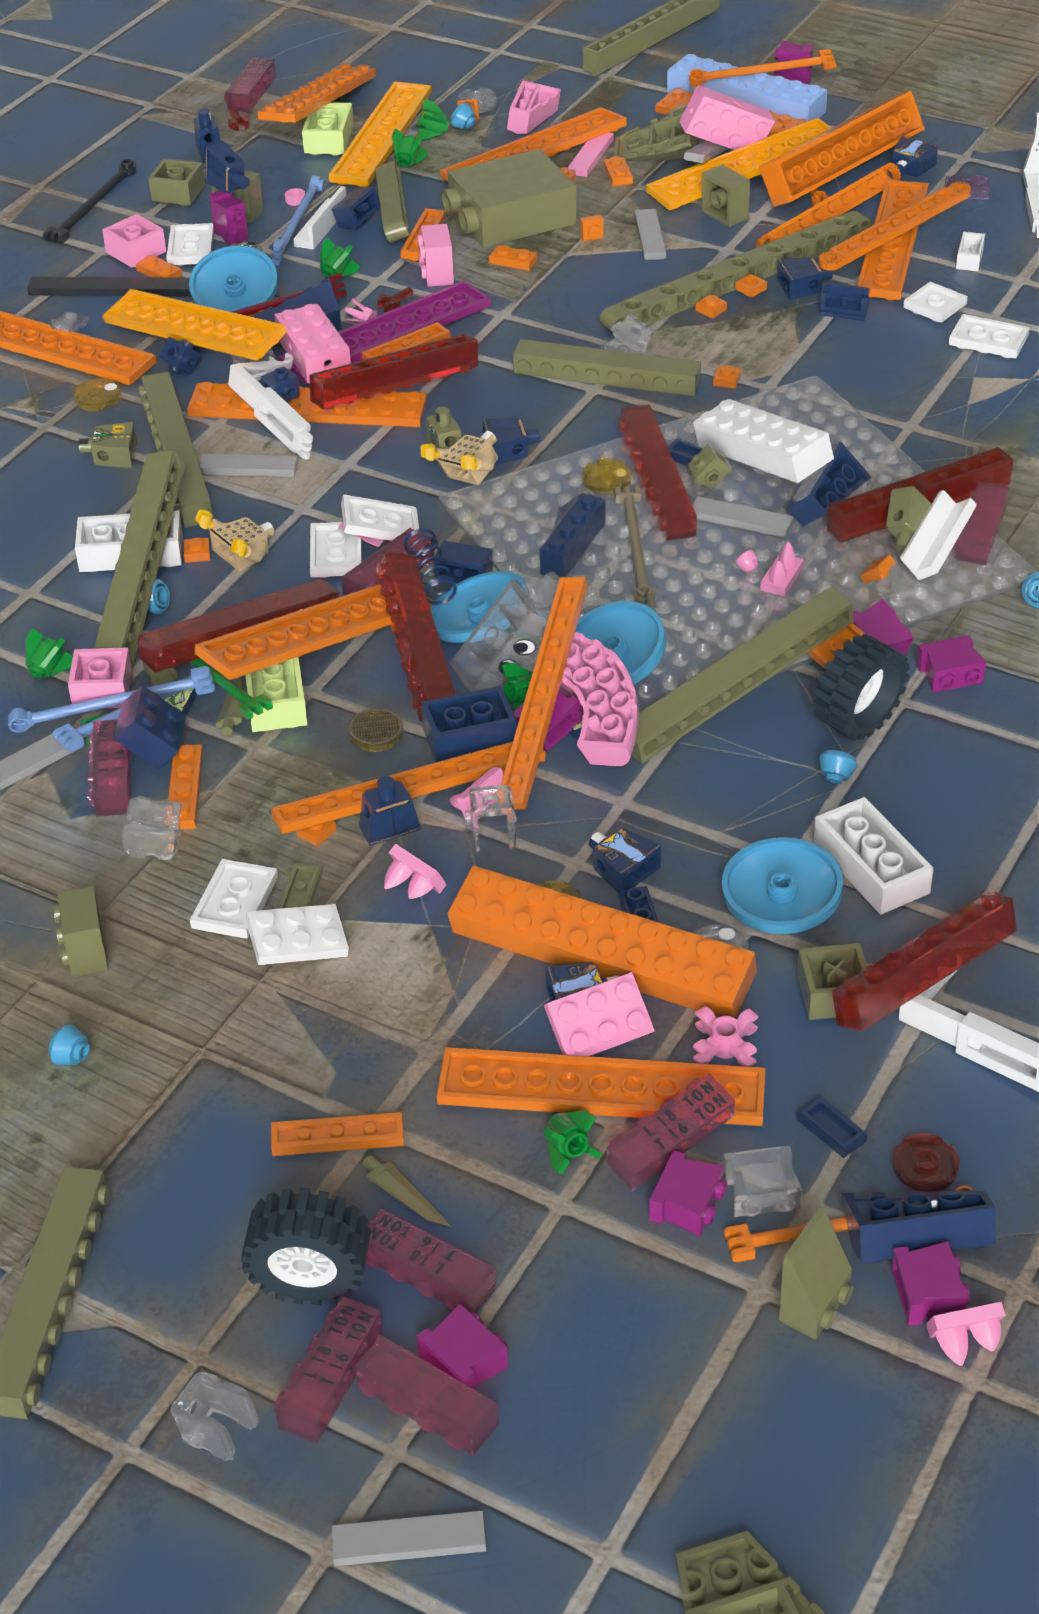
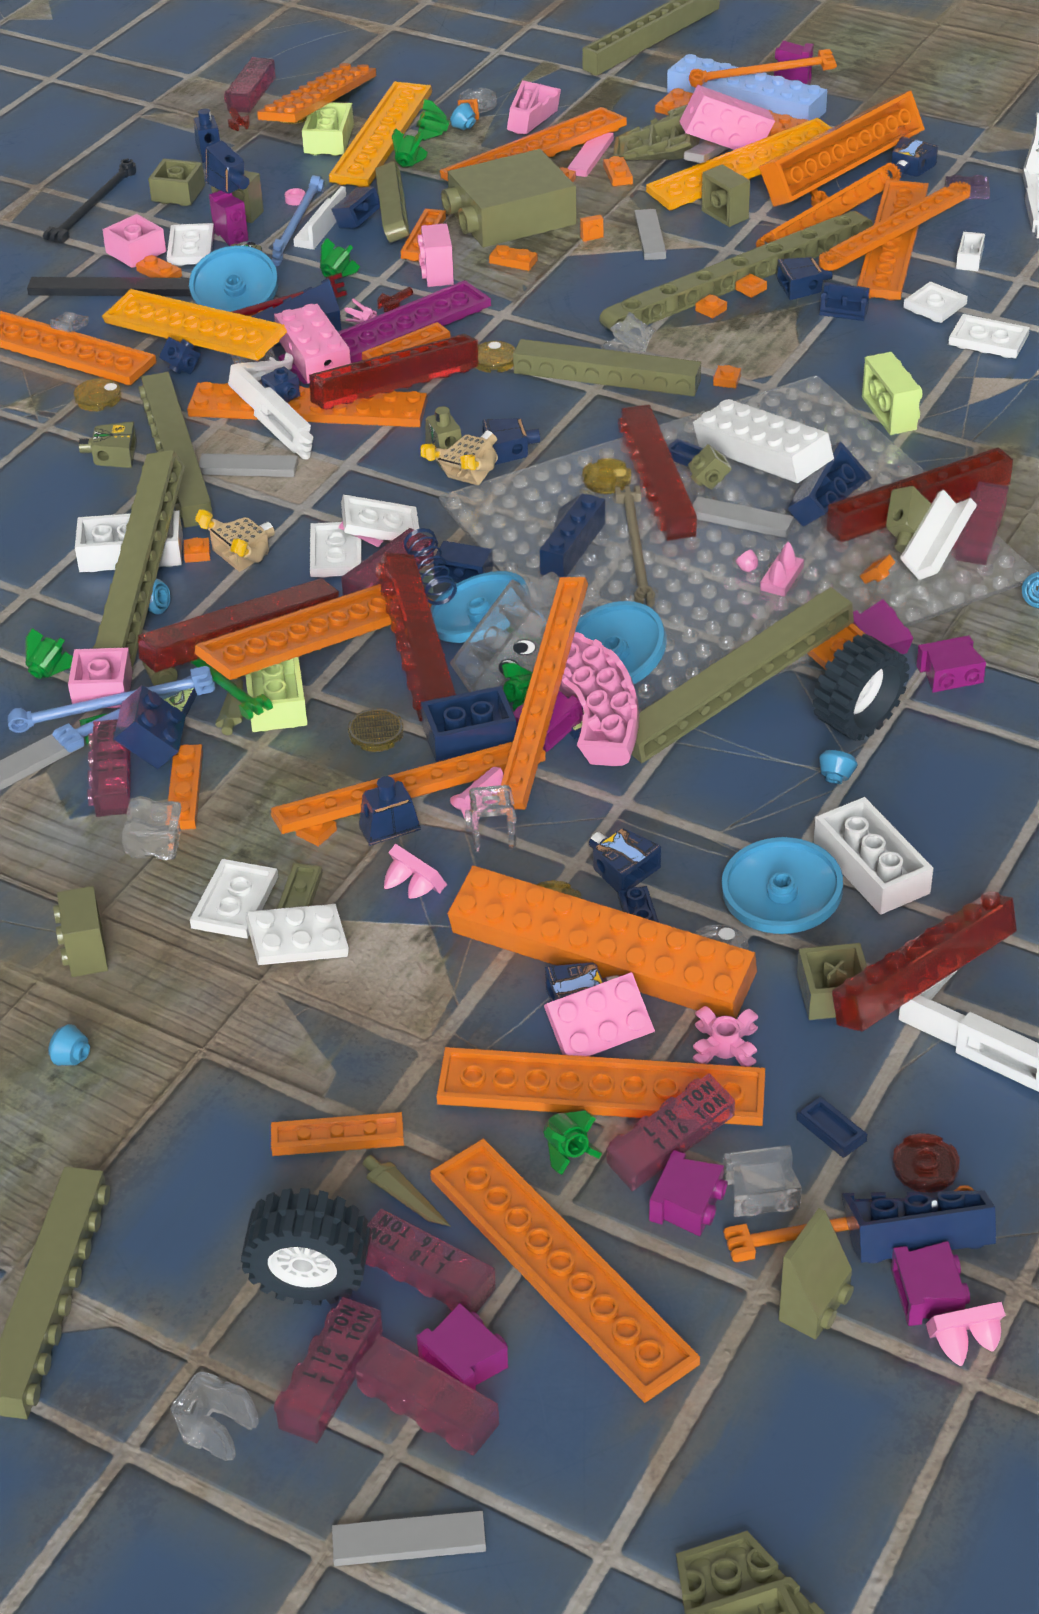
(495, 356): none -> clear yellow tile
(566, 1270): none -> orange plate
(891, 393): none -> yellowish green brick

